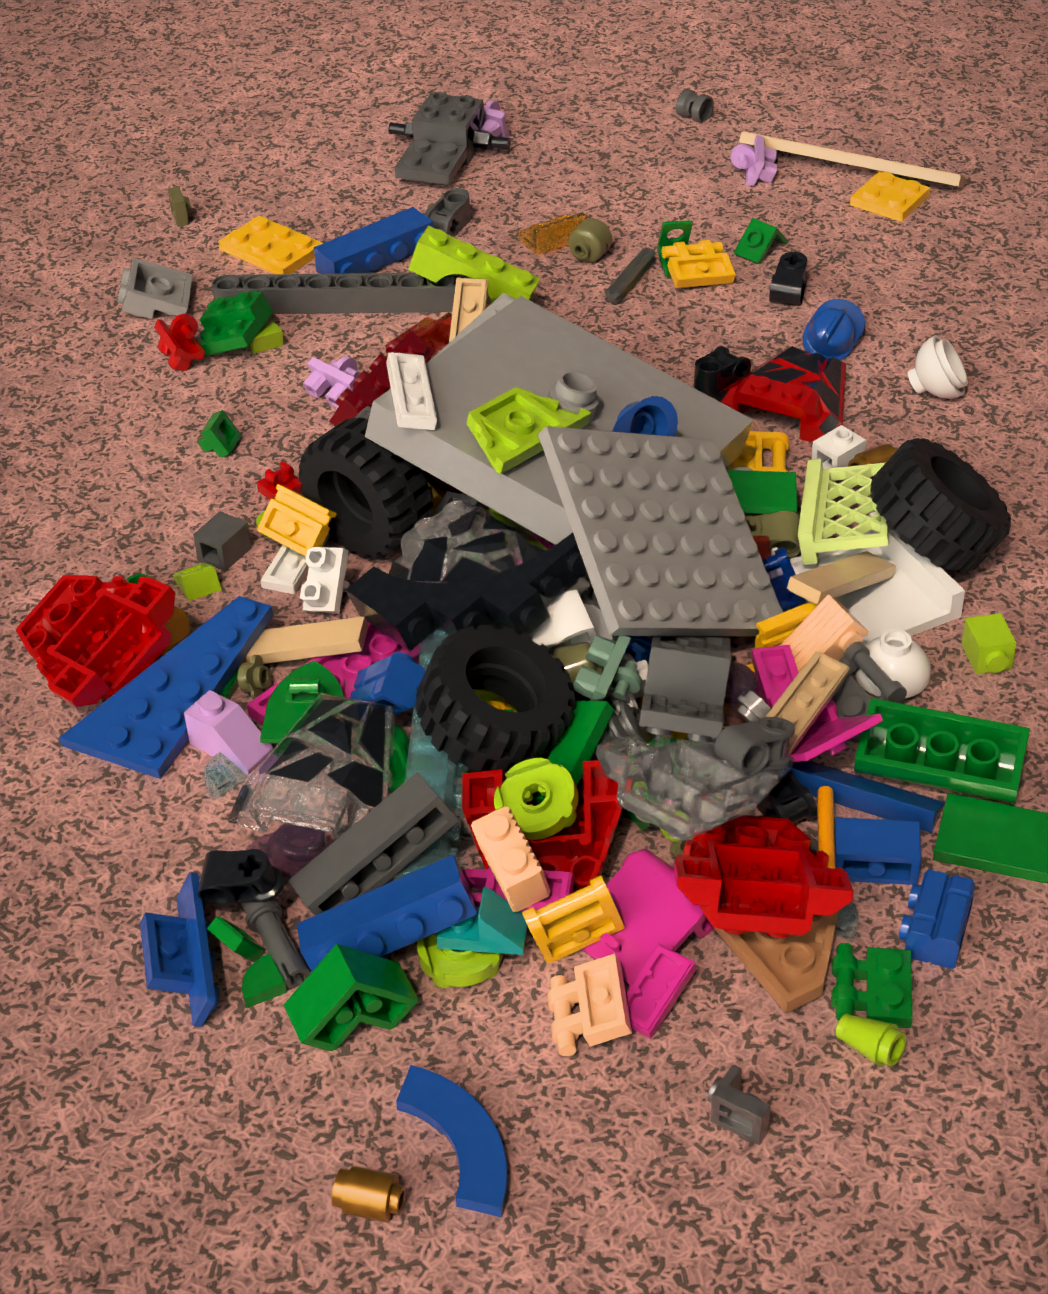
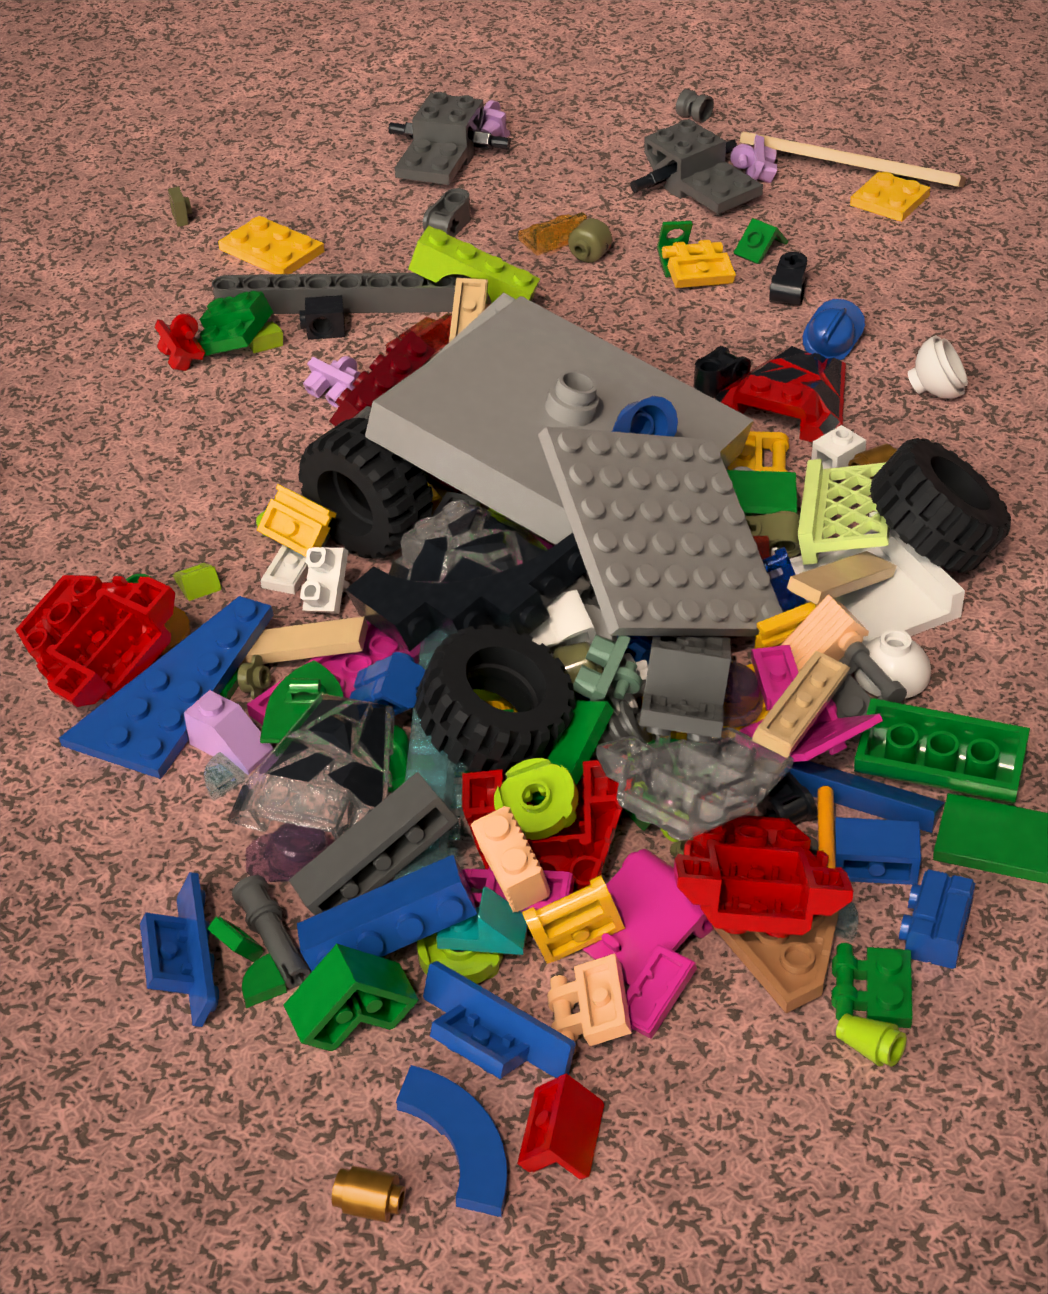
(152, 288): light grey plate -> none
(219, 435): green tile -> none
(222, 541): dark grey brick -> none
(239, 878): black piece -> none
(283, 476): red tile -> none
(327, 307): none -> black brick
(373, 244): blue brick -> none
(411, 391): white tile -> none
(490, 1028): none -> blue bracket
(511, 424): lime wing -> none
(562, 1127): none -> red panel
(630, 276): dark grey axle -> none
(696, 167): none -> dark grey piece
(738, 1110): flat silver bracket -> none
(752, 707): light grey plate -> none
(756, 745): dark grey piece -> none
(988, 643): lime brick -> none

